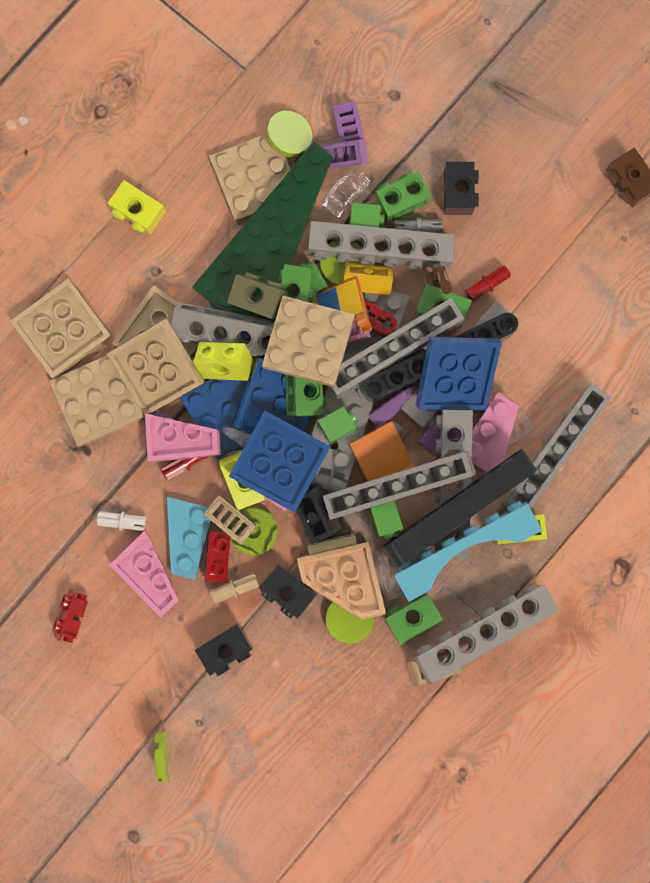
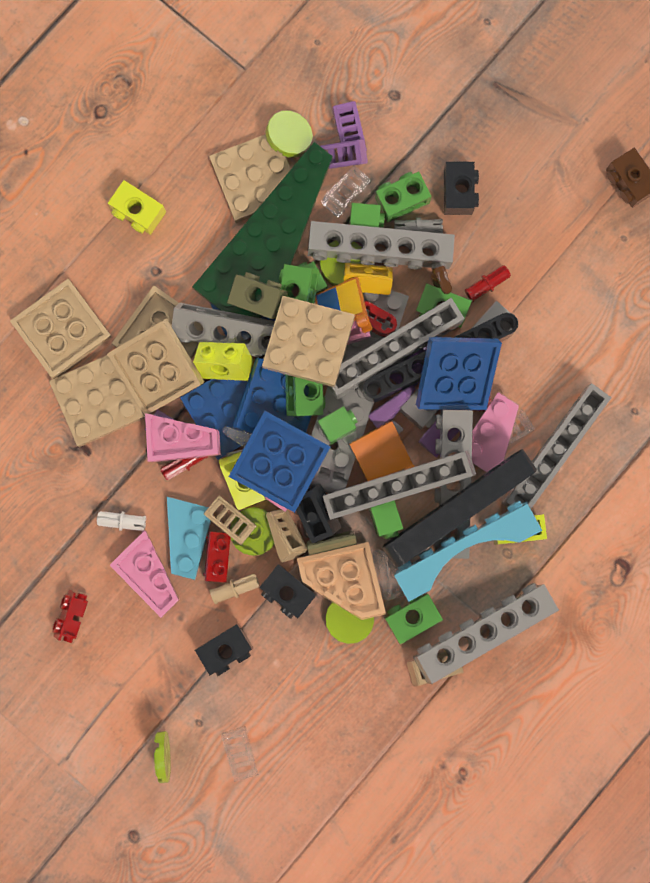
(286, 549): none -> tan slope

